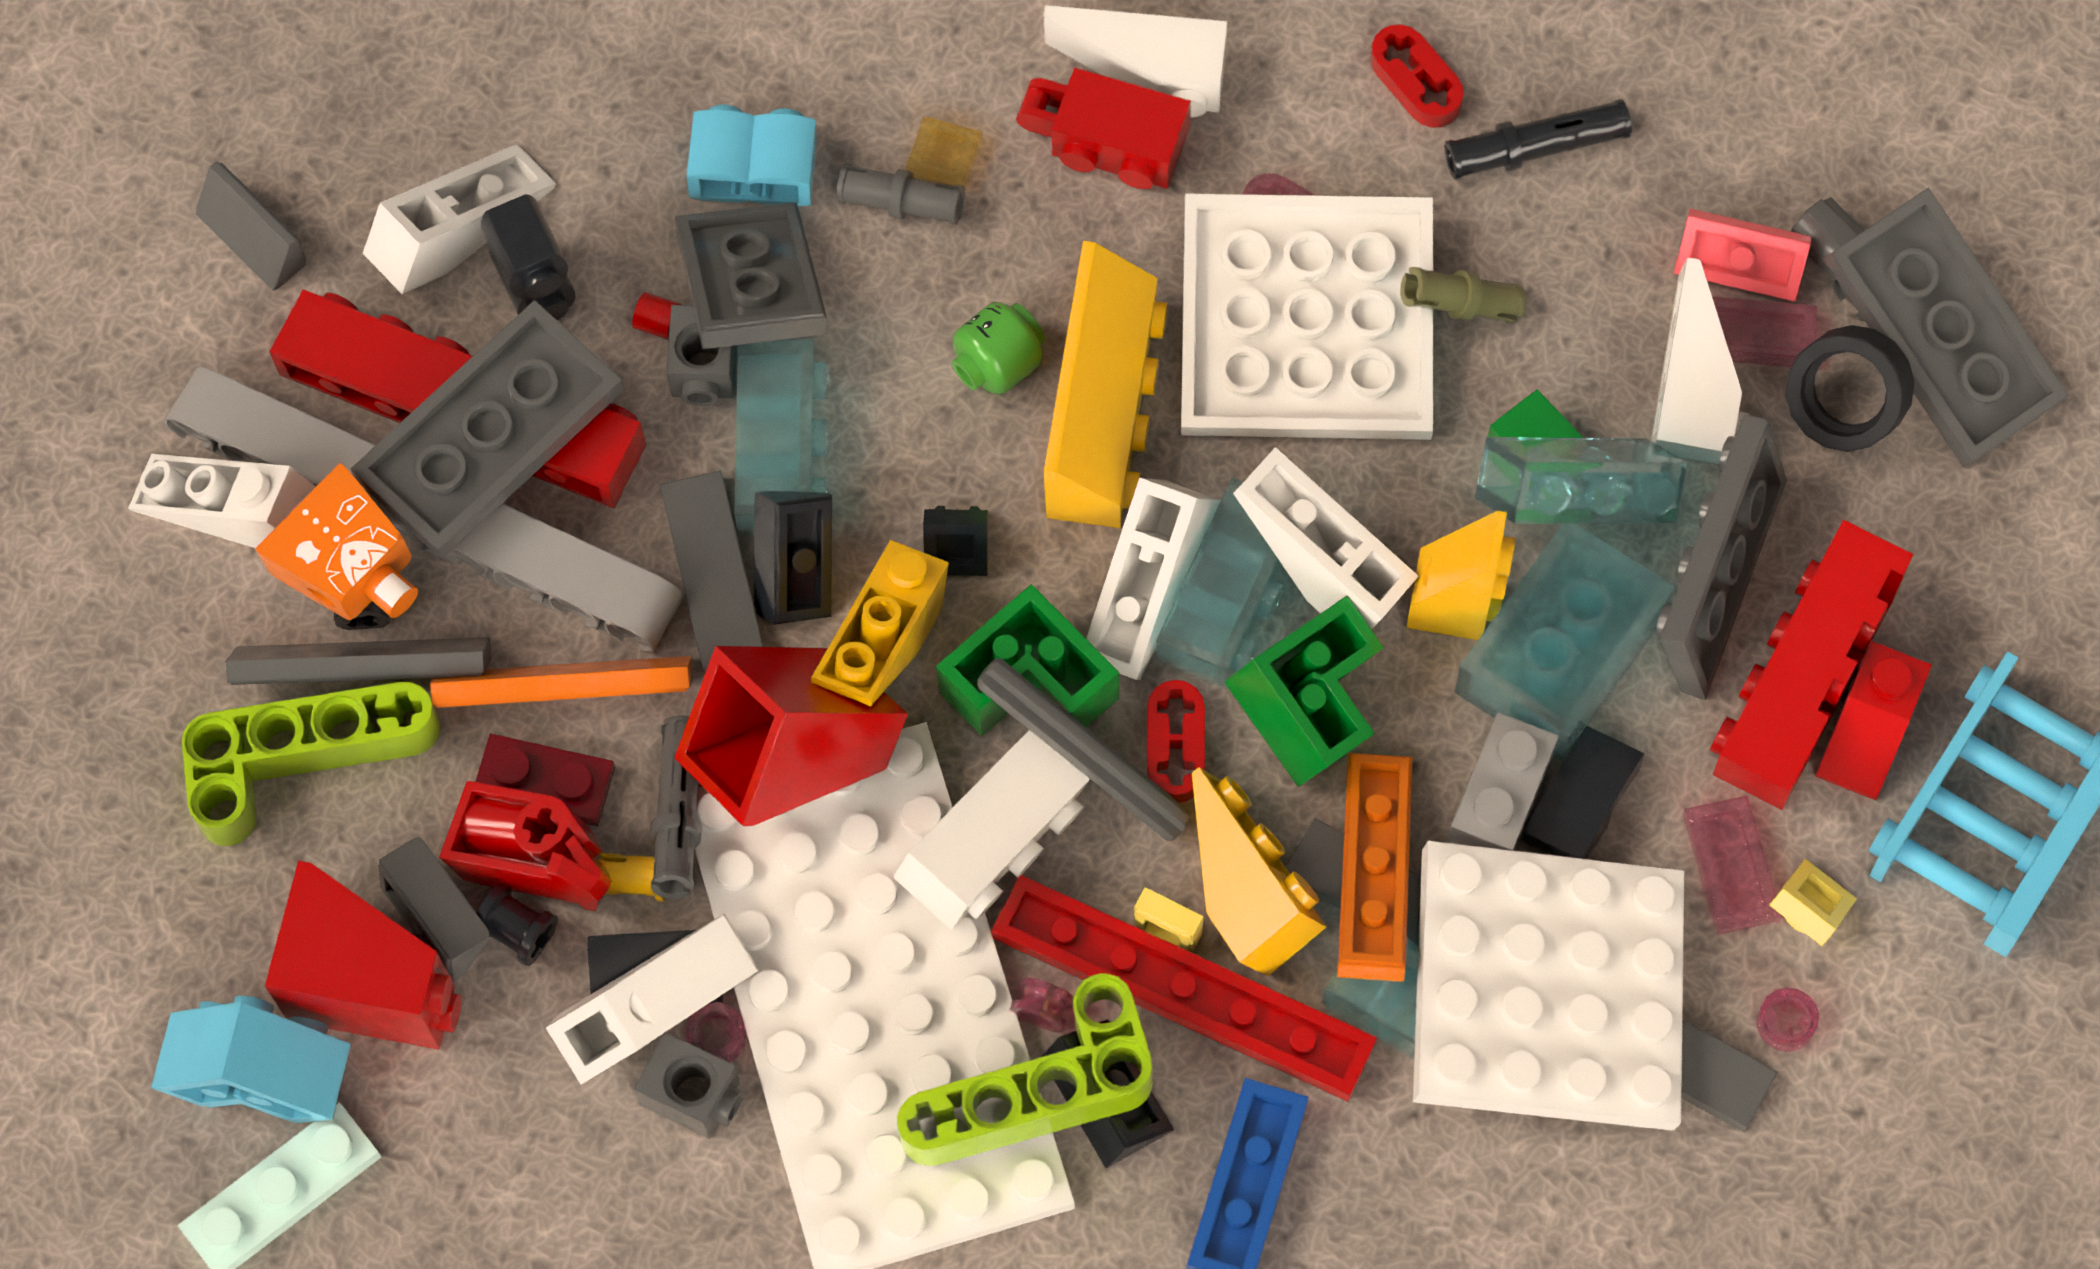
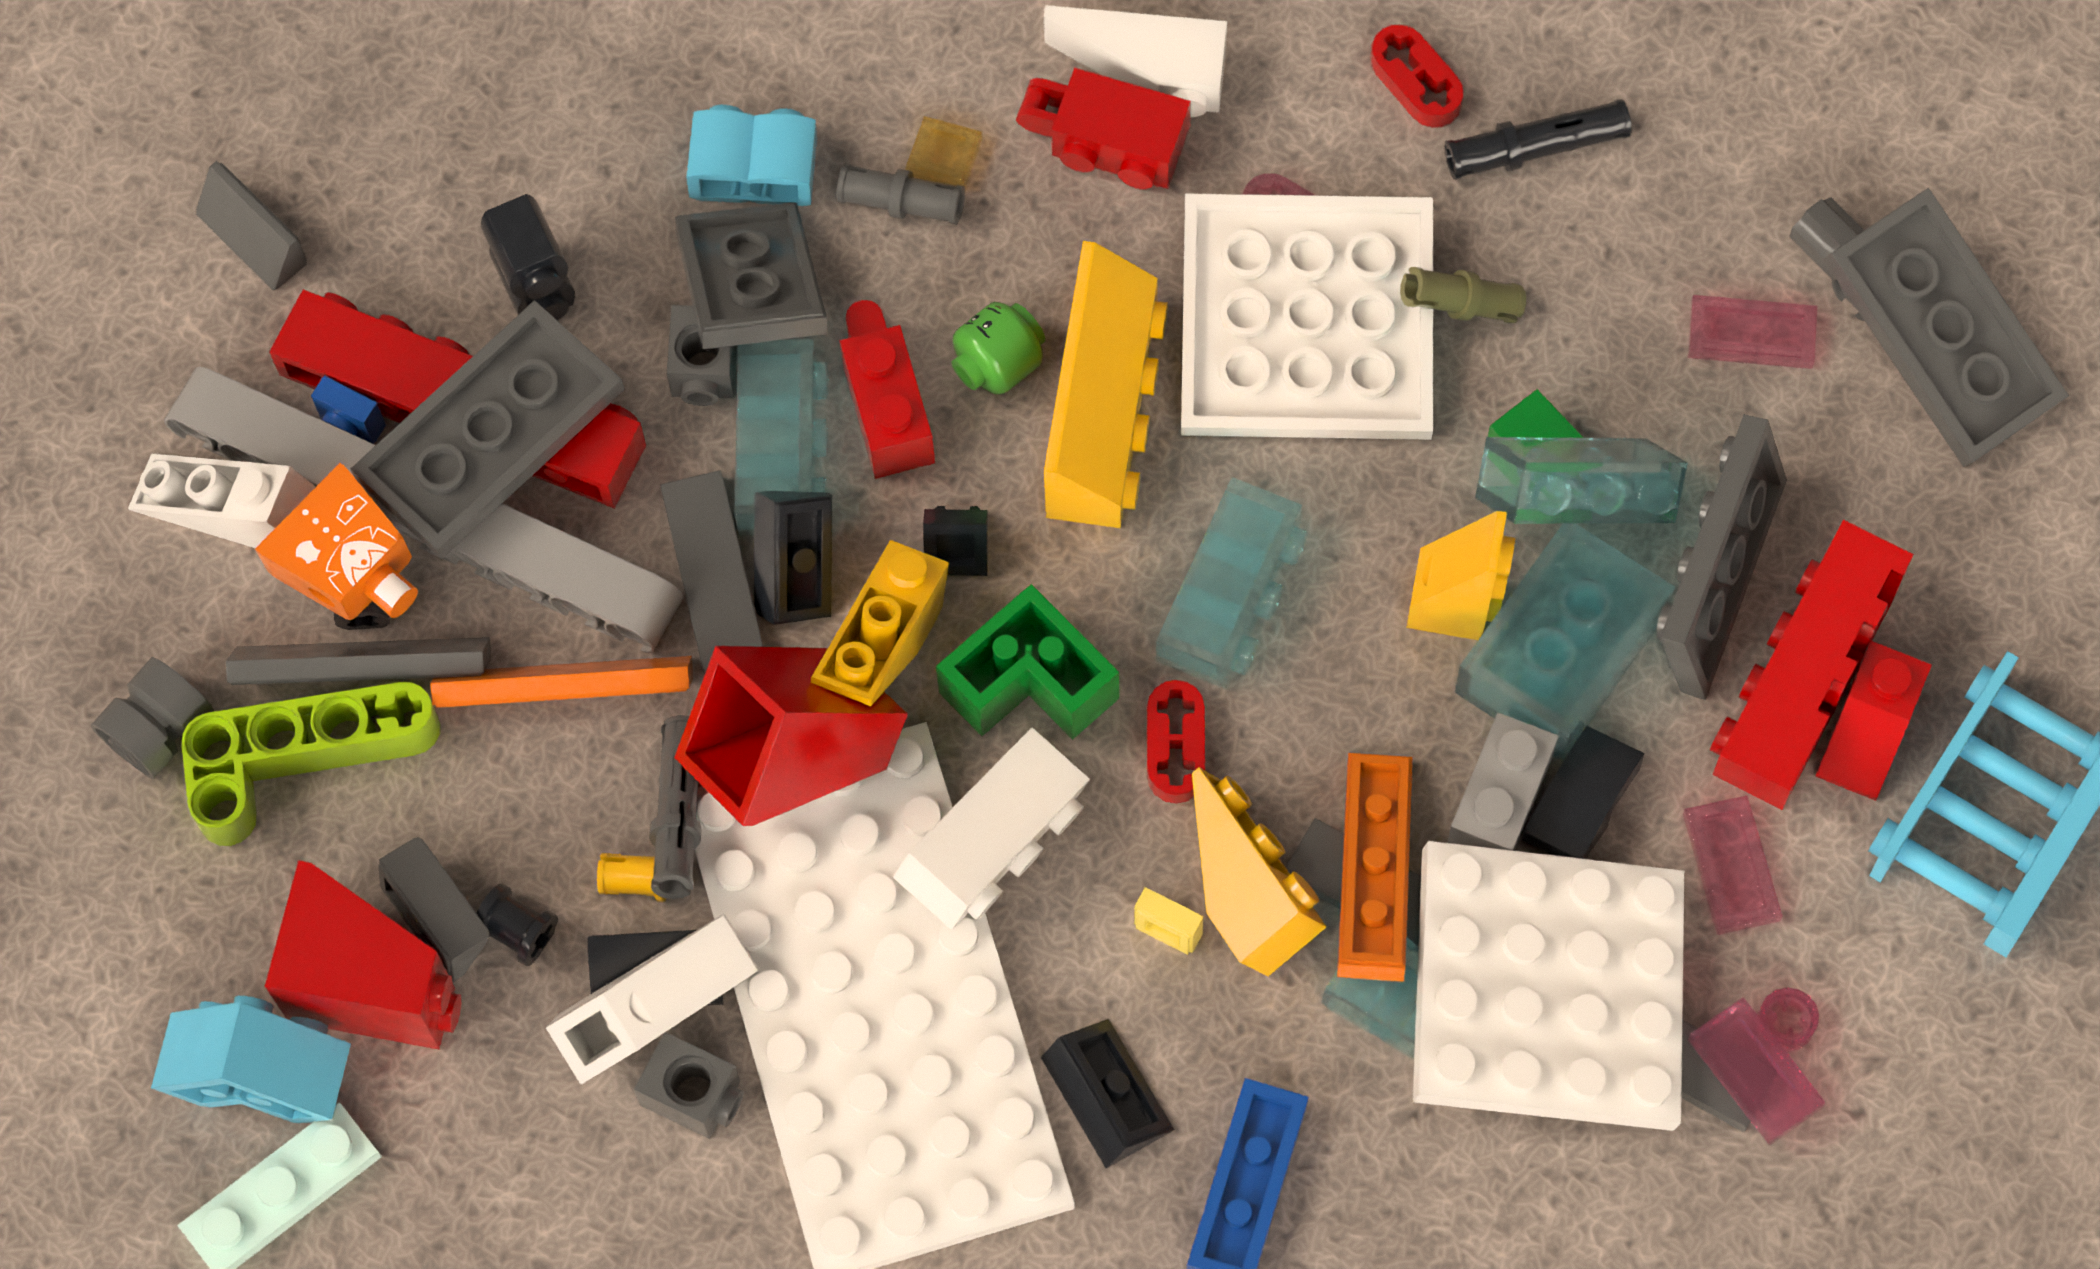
(151, 718): none -> dark grey wheel
(348, 410): none -> blue plate
(439, 222): white slope -> none
(525, 844): red piece -> none
(536, 768): dark red plate -> none
(653, 315): red piece -> none
(735, 1030): clear pink bush -> none
(885, 392): none -> red brick
(1023, 1082): lime beam -> none
(1042, 1004): clear pink bush -> none
(1083, 749): dark grey axle -> none
(1148, 571): white slope -> none
(1186, 988): red plate -> none
(1296, 692): green brick -> none
(1321, 542): white slope -> none
(1698, 380): white slope -> none
(1745, 254): coral plate -> none
(1756, 1071): none -> clear pink tile
(1812, 416): black tyre -> none
(1813, 902): light yellow plate -> none

